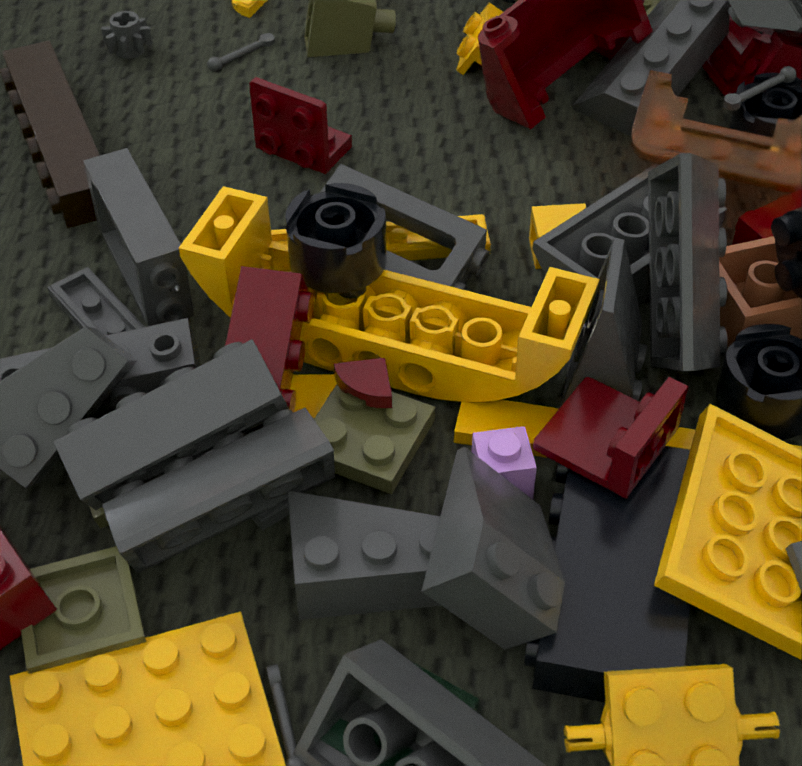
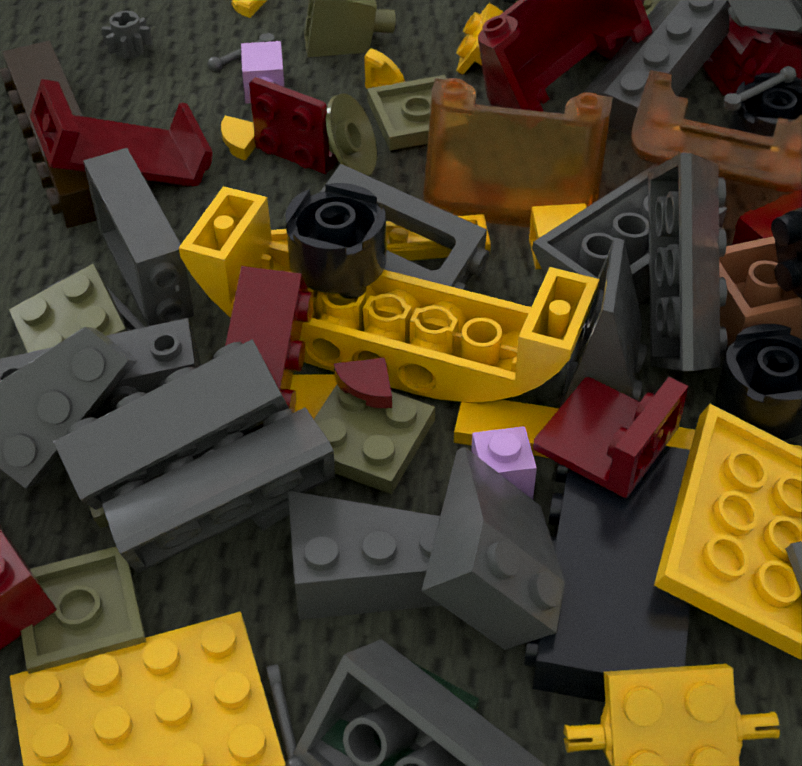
(67, 308): none -> olive plate
(161, 154): none -> dark red panel
(238, 136): none -> yellow tile
(261, 61): none -> lavender brick
(351, 134): none -> olive dish
(380, 70): none -> yellow tile
(403, 111): none -> olive plate
(510, 157): none -> clear orange windscreen

